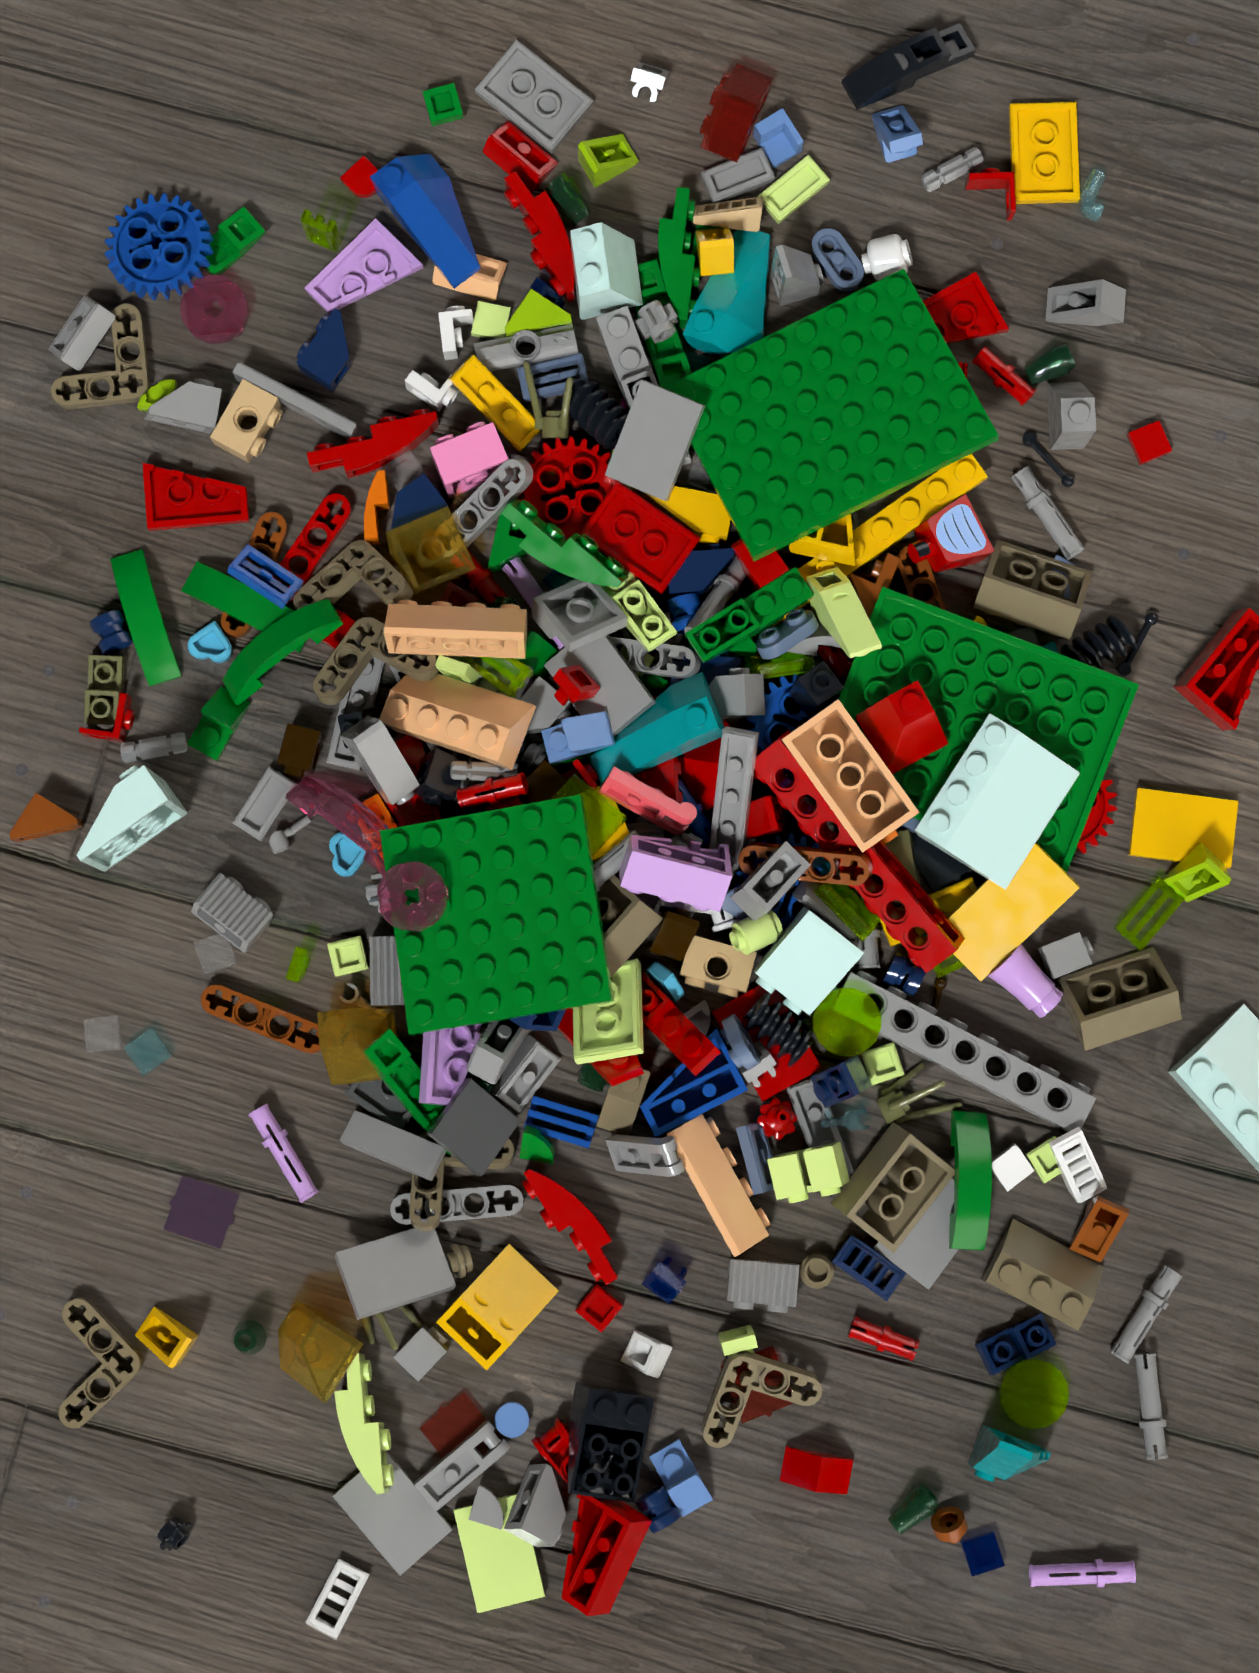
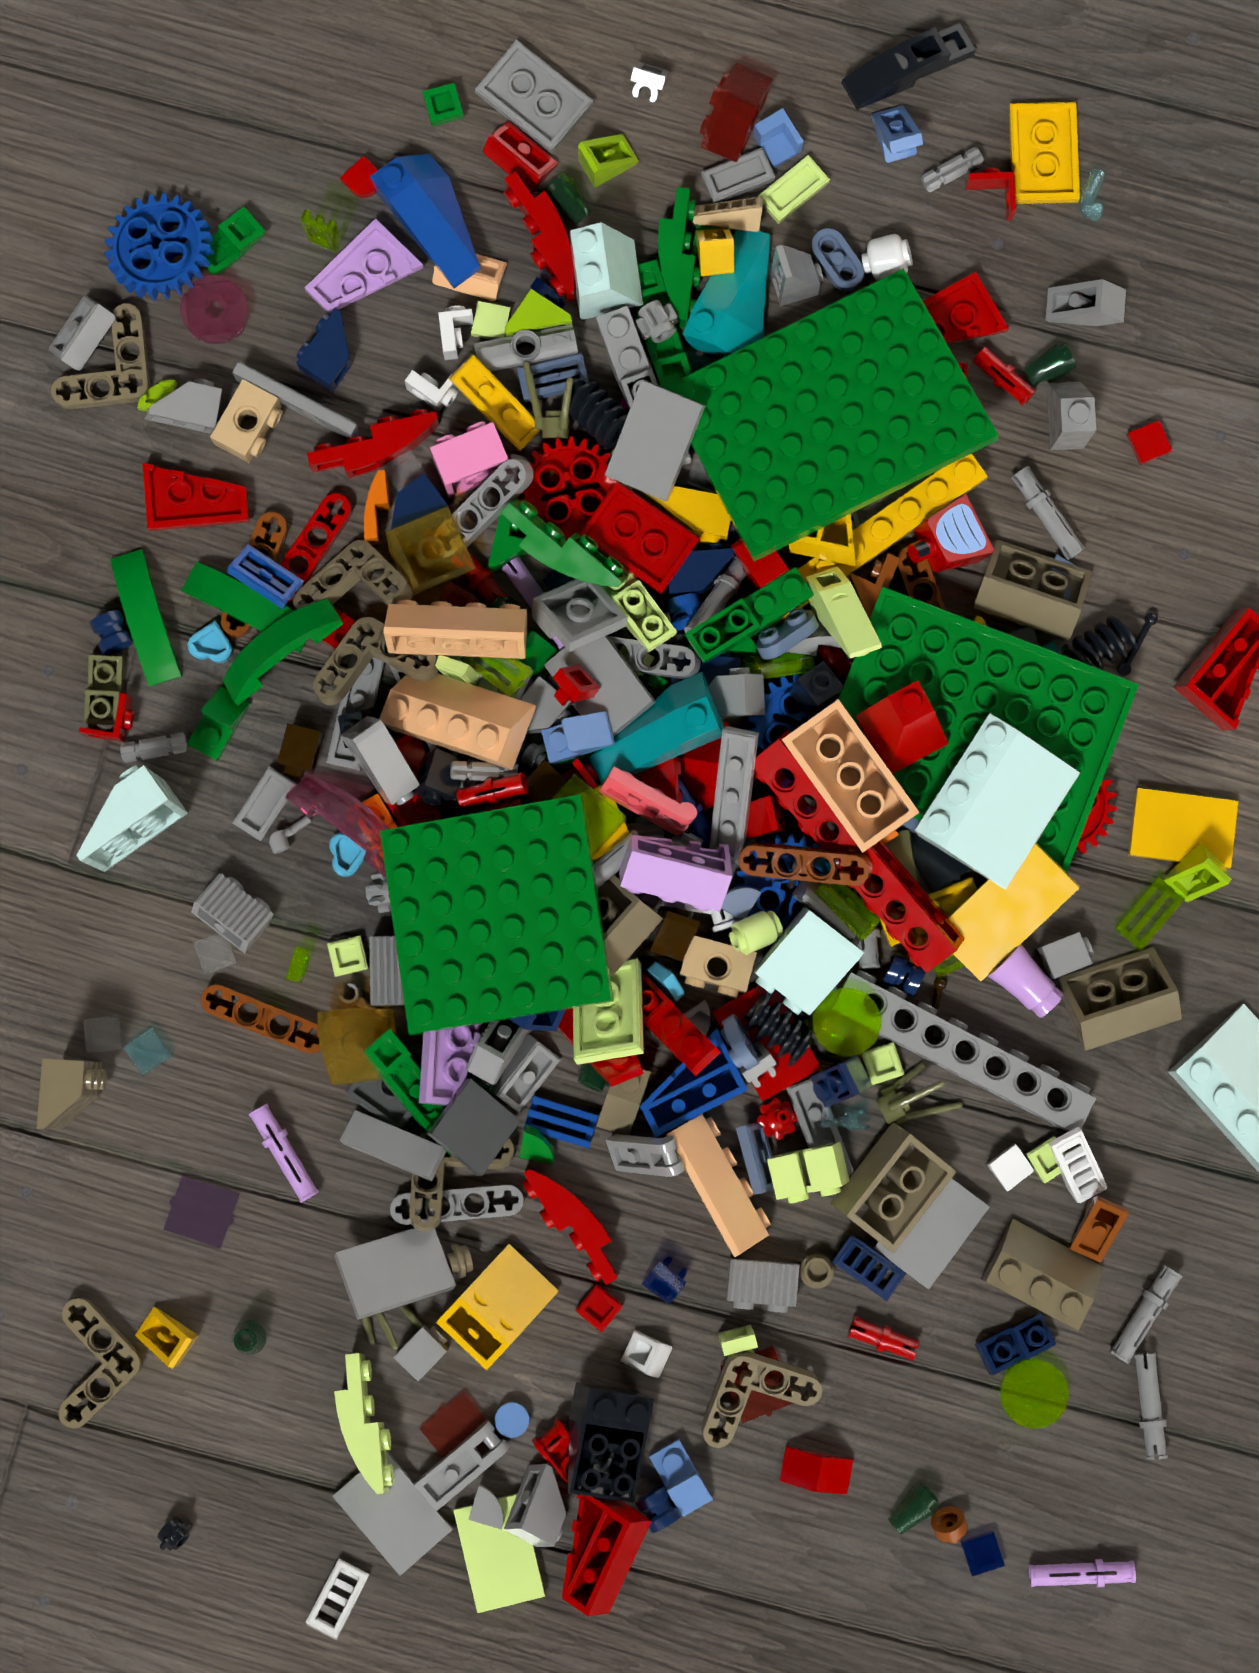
(43, 819): dark orange slope -> none
(67, 1090): none -> dark tan slope
(315, 1349): clear yellow slope -> none
(393, 900): clear pink plate -> none
(770, 881): light grey slope -> none
(971, 1181): green slope -> none
(1003, 1455): teal wedge -> none
(1029, 439): black hinge -> none

